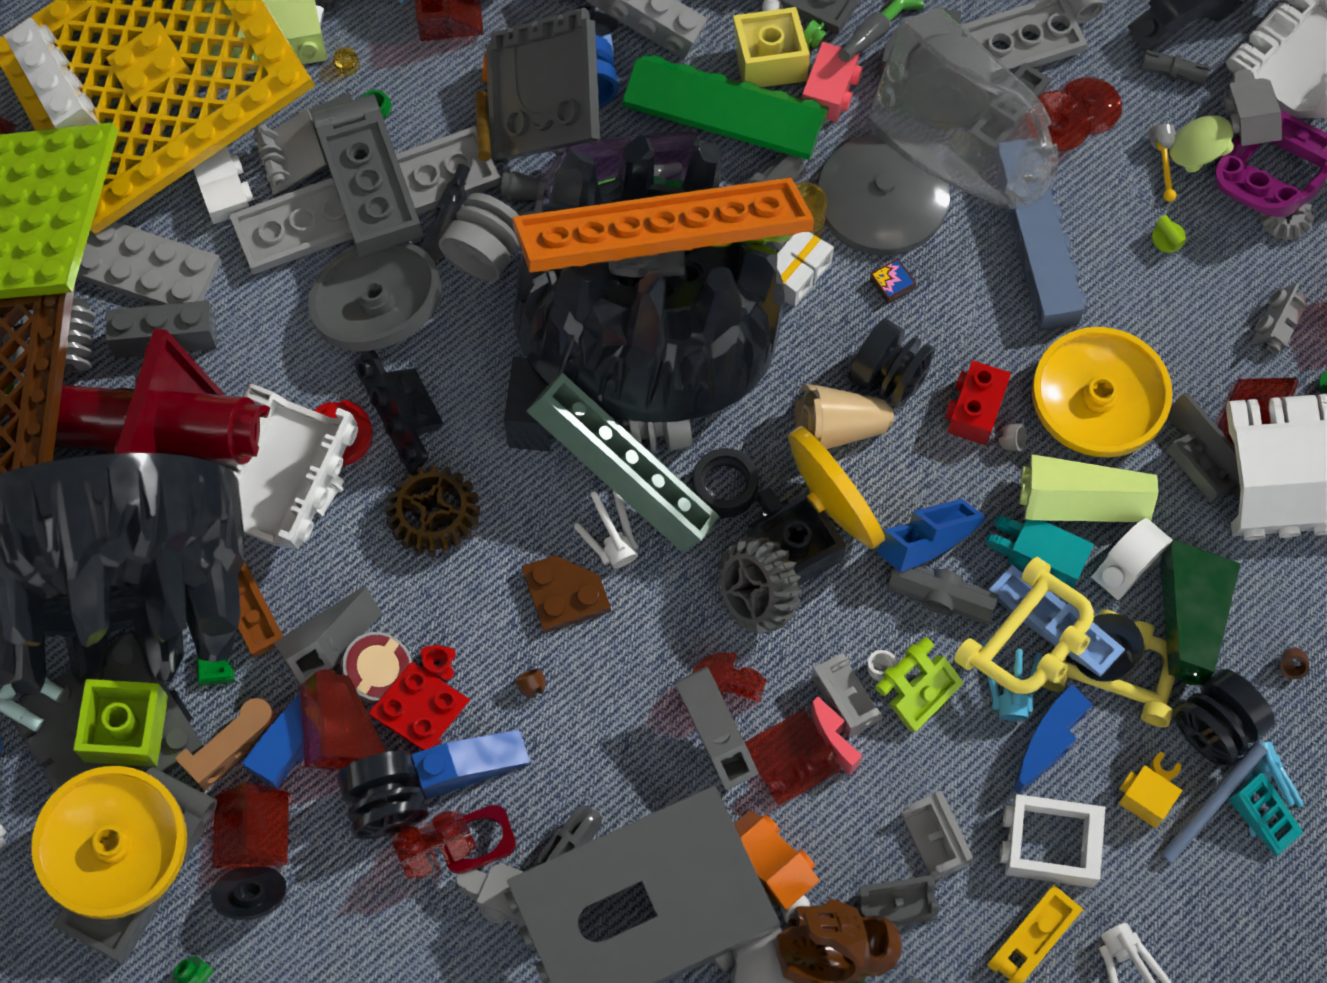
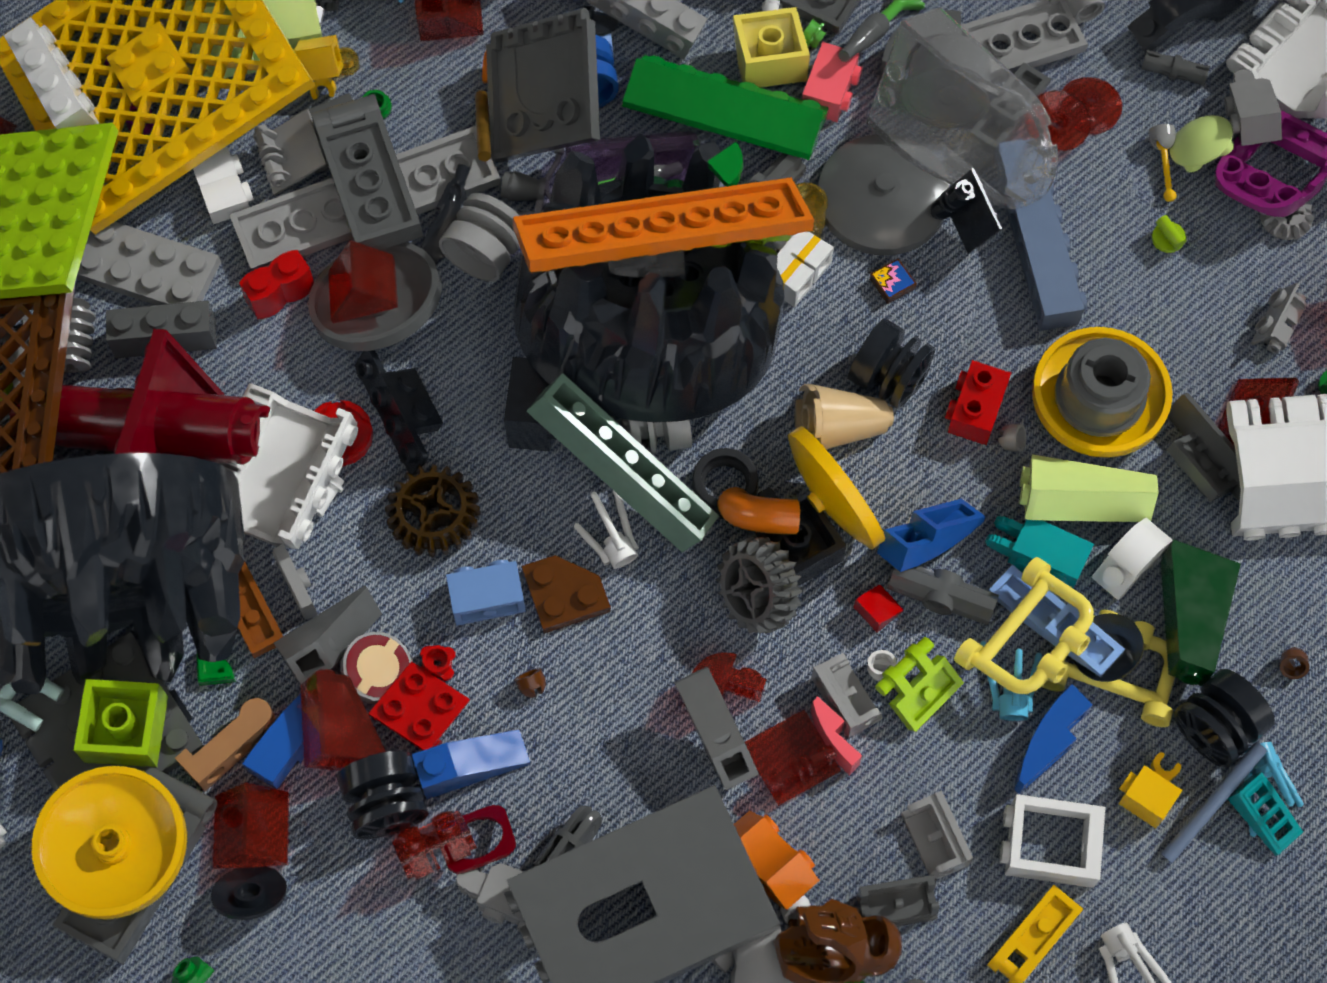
(282, 282): none -> red brick
(296, 580): none -> light grey plate
(322, 62): none -> yellow brick
(361, 282): none -> clear red slope
(485, 592): none -> medium blue brick
(728, 165): none -> green tile
(759, 513): none -> orange cylinder
(877, 607): none -> red slope
(969, 211): none -> black hinge
(1103, 387): none -> dark grey wheel

